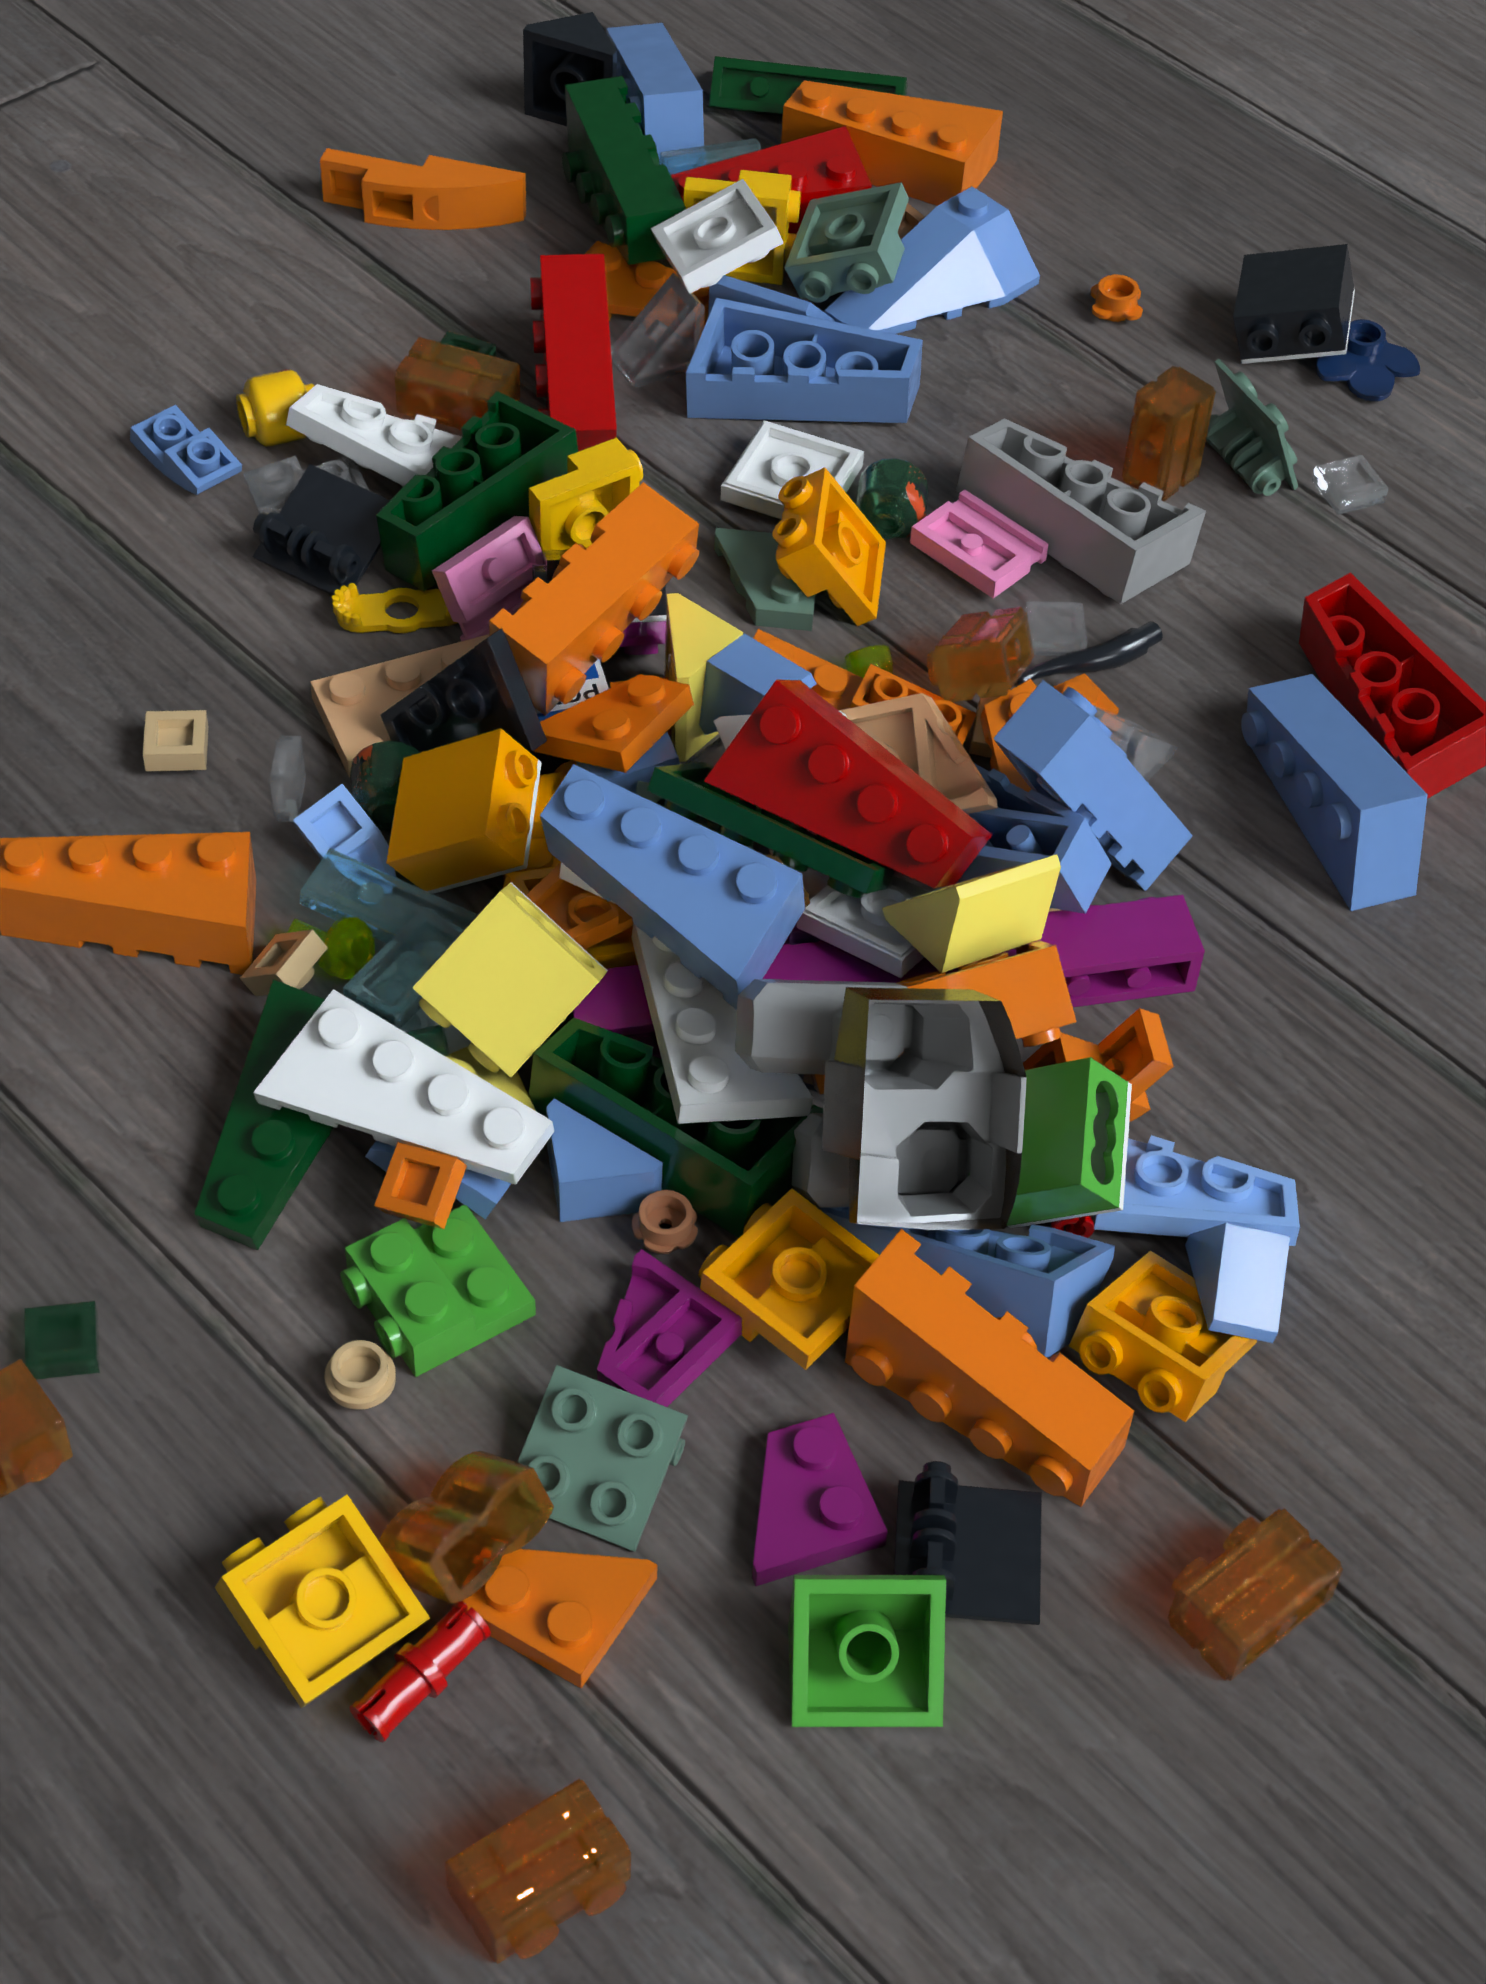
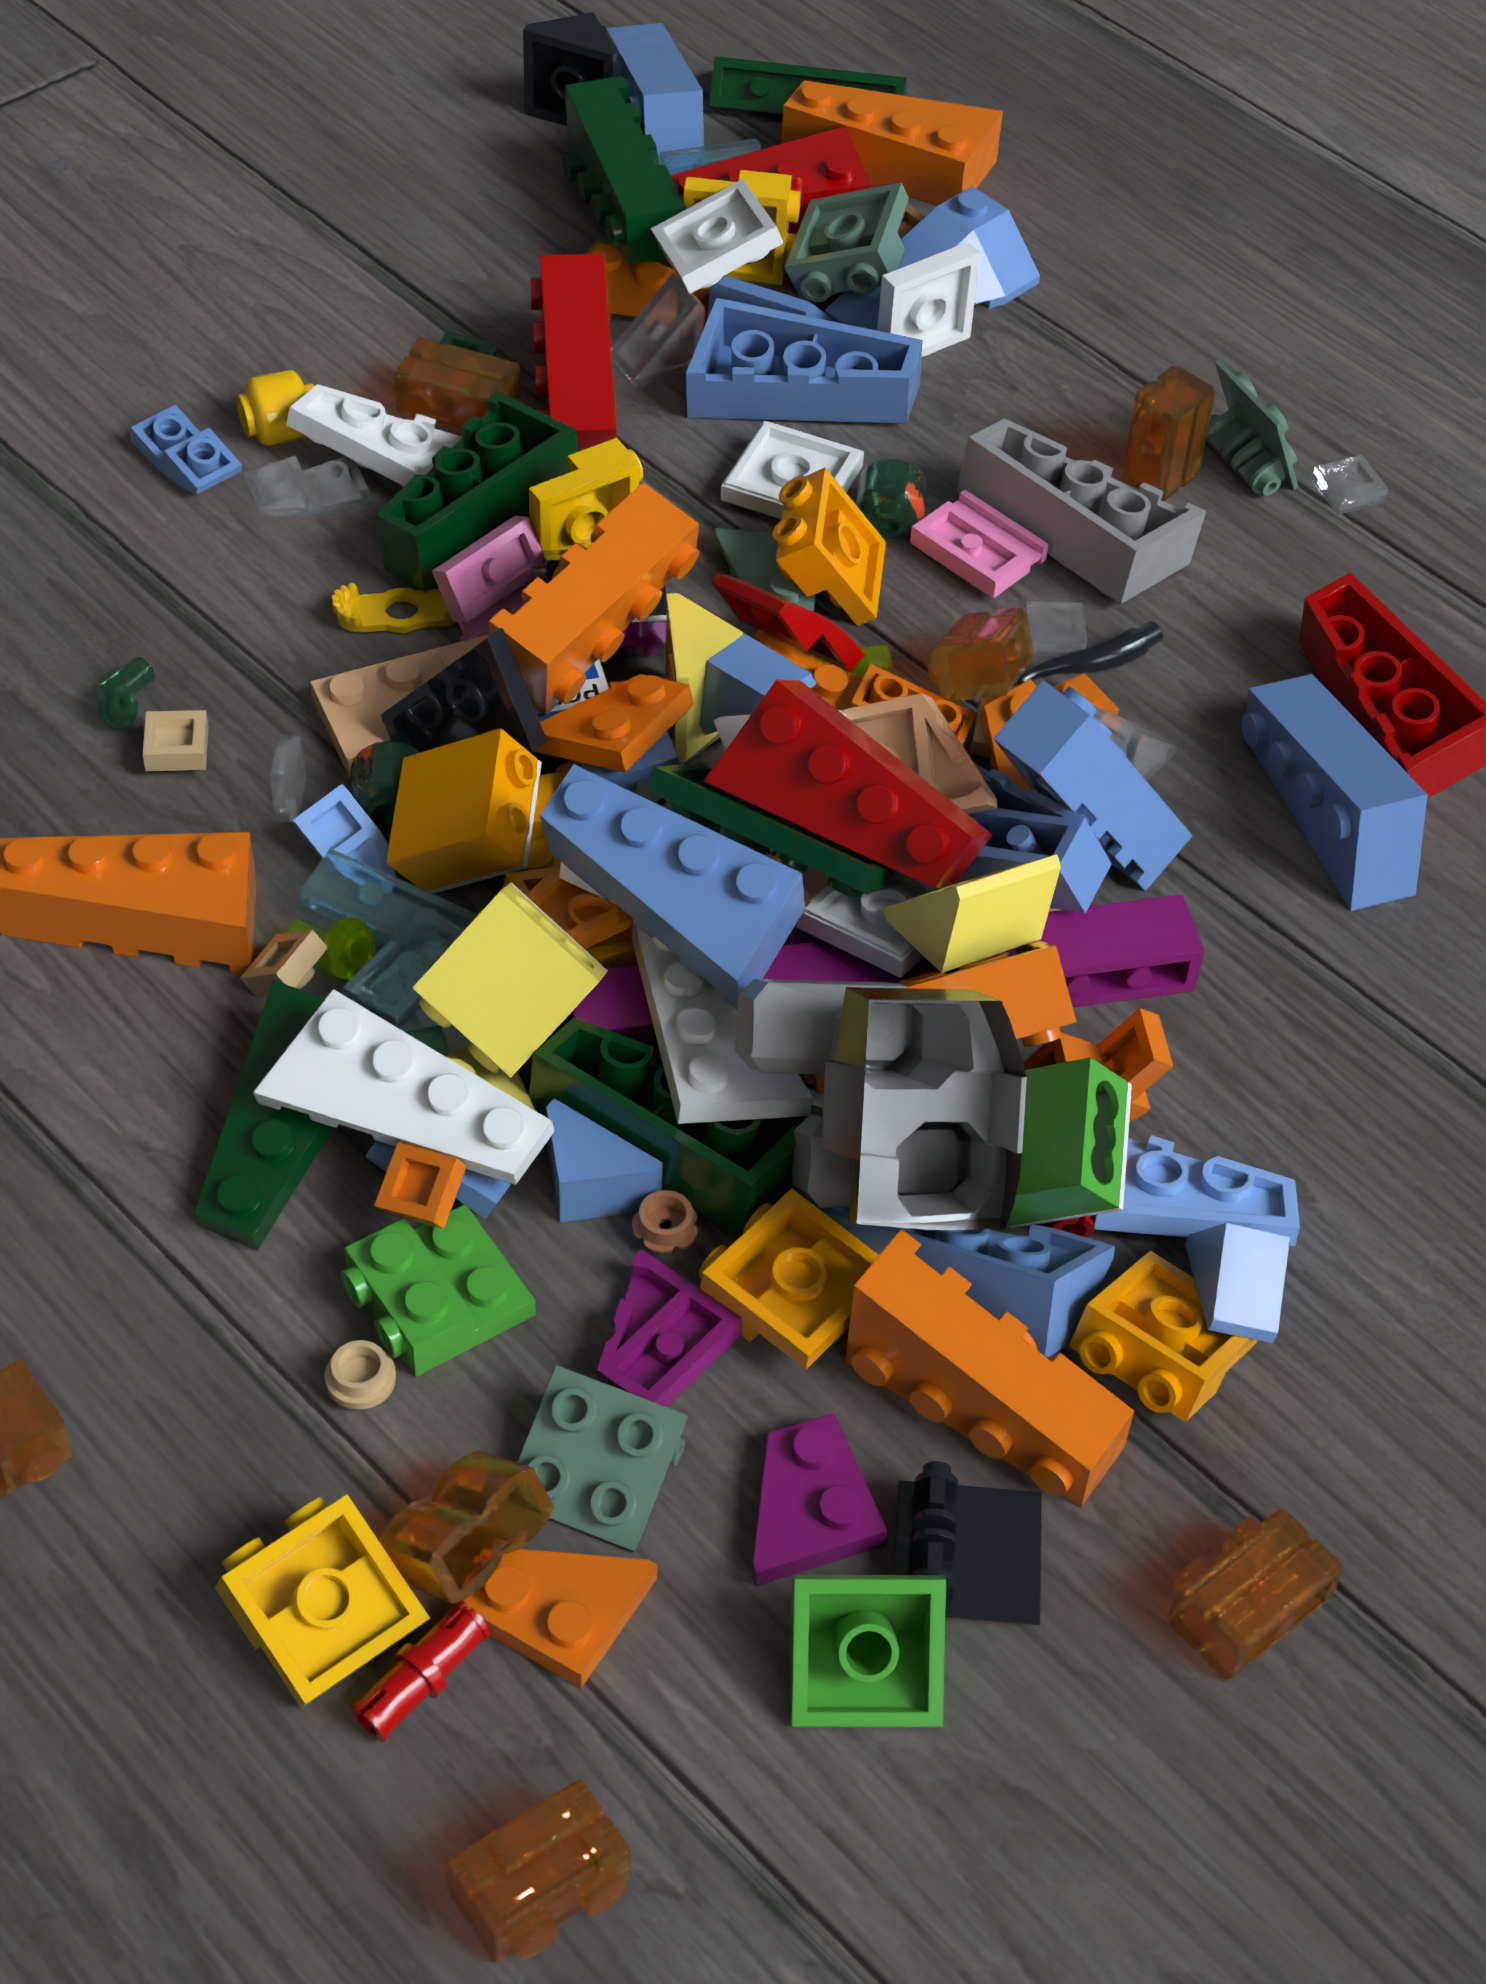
(62, 1340): clear green tile -> none
(117, 693): none -> clear green arm
(322, 532): black hinge -> none
(426, 197): orange slope -> none
(789, 622): none -> red slope
(932, 298): none -> white plate
(1116, 298): orange plate -> none
(1294, 304): black piece -> none
(1369, 362): dark blue plate -> none

